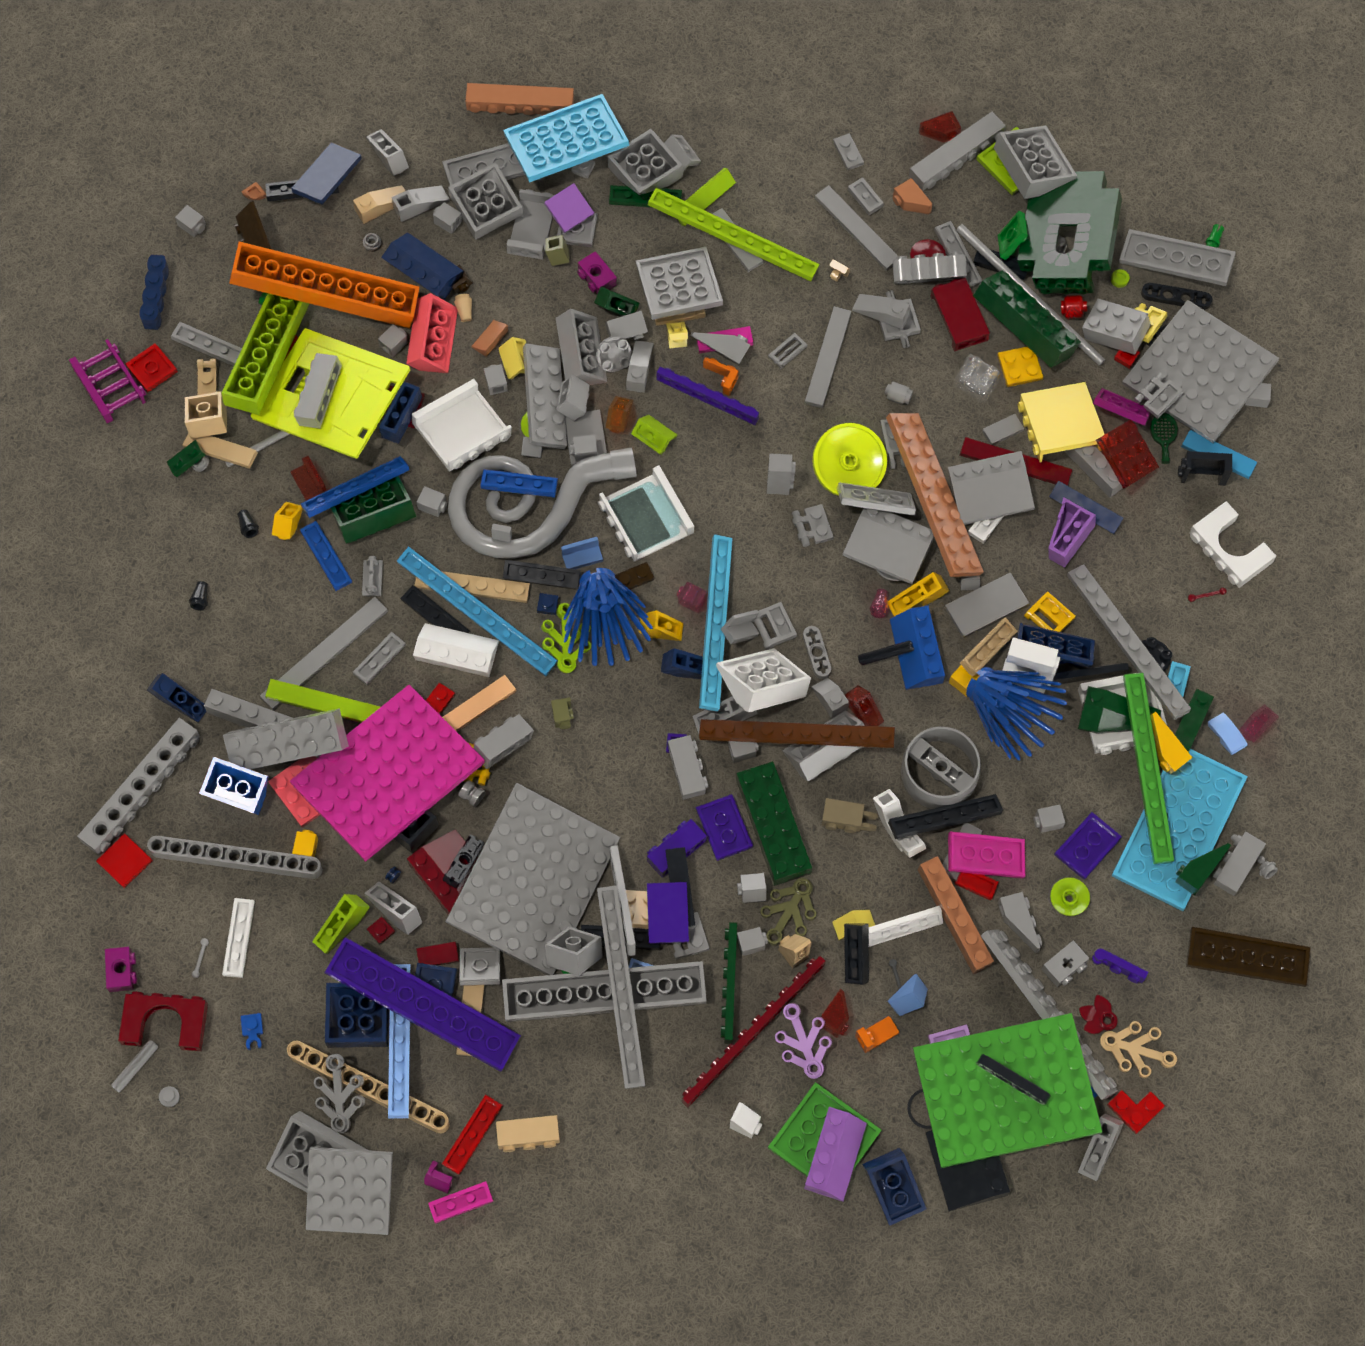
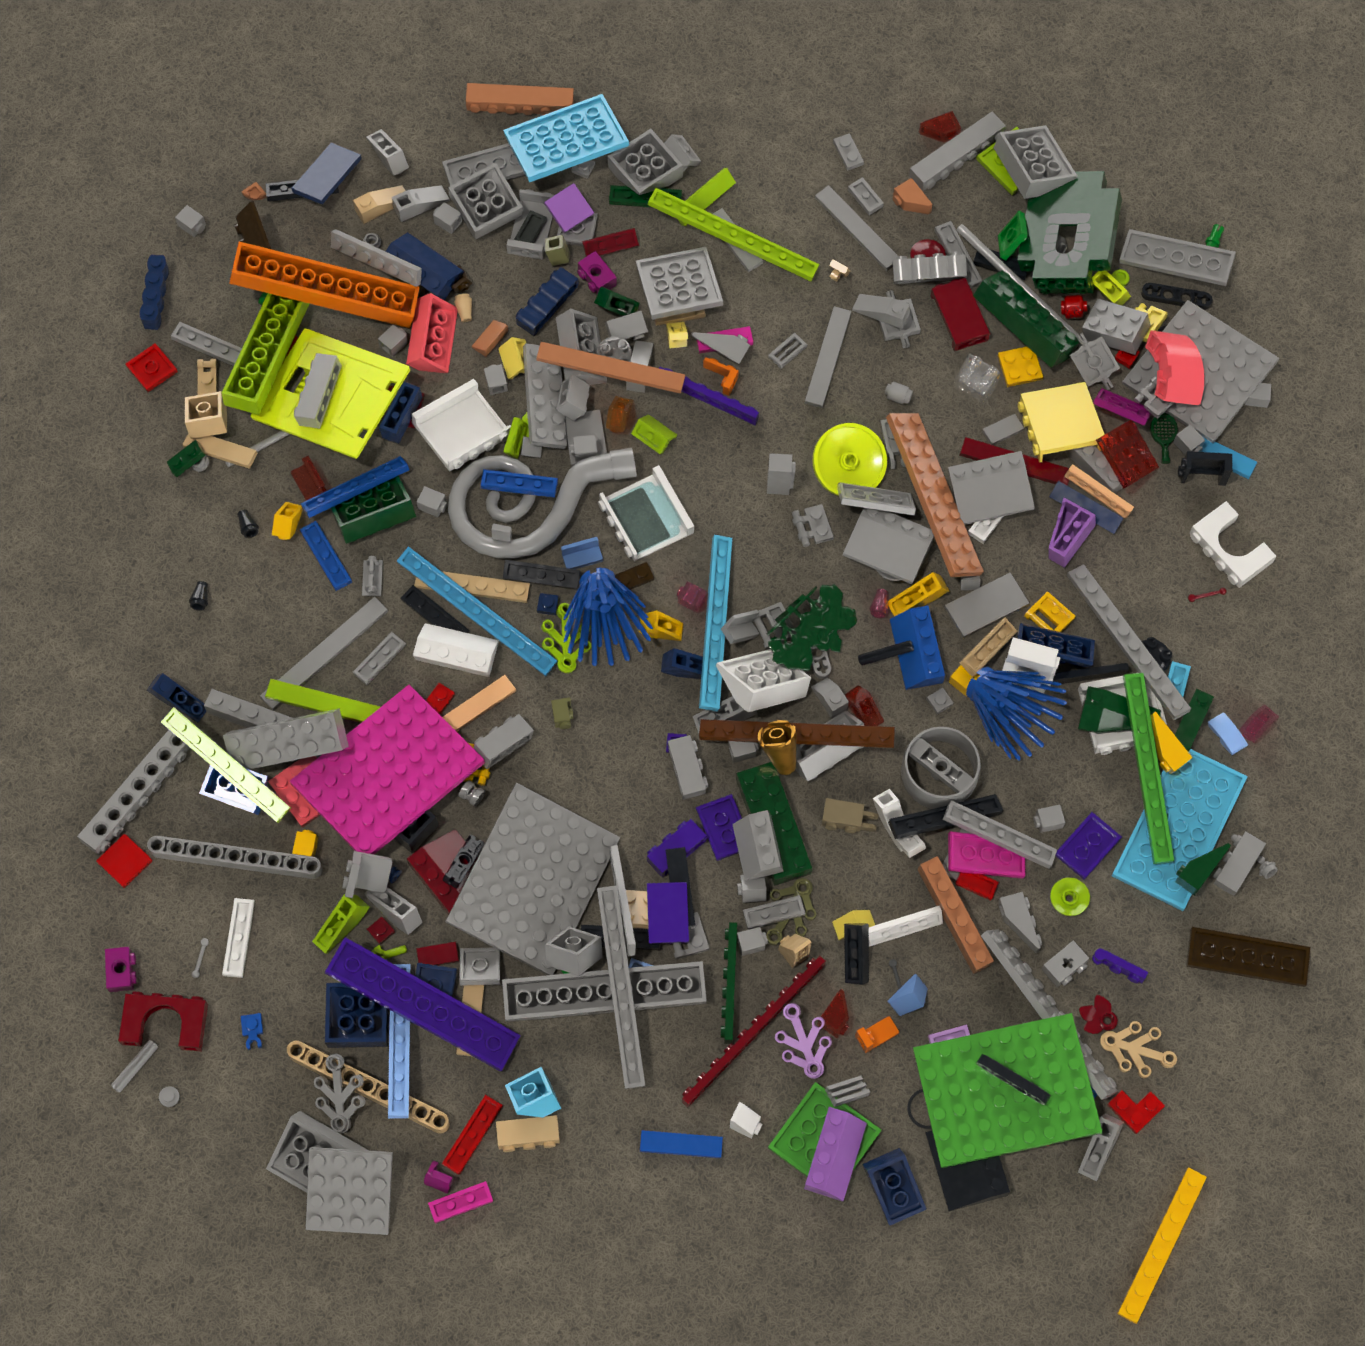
(98, 395): magenta fence -> none
(226, 765): none -> tile
(367, 873): none -> light grey bracket
(376, 257): none -> light grey plate
(389, 953): none -> lime bar
(515, 438): none -> lime tile
(531, 227): none -> pearl dark grey tile
(533, 1094): none -> medium azure slope
(547, 301): none -> dark blue brick
(610, 367): none -> nougat tile
(611, 242): none -> dark red tile
(681, 1144): none -> blue tile
(757, 845): none -> light grey slope
(774, 912): none -> light grey tile
(779, 745): none -> pearl gold cone
(816, 628): none -> dark green plant
(857, 1080): none -> light grey tile
(939, 700): none -> light grey plate
(1000, 834): none -> light grey plate
(1094, 361): none -> light grey plate
(1099, 491): none -> light nougat tile
(1110, 288): none -> neon yellow brick
(1162, 1245): none -> yellow plate
(1180, 367): none -> coral panel
(1189, 440): none -> light grey brick

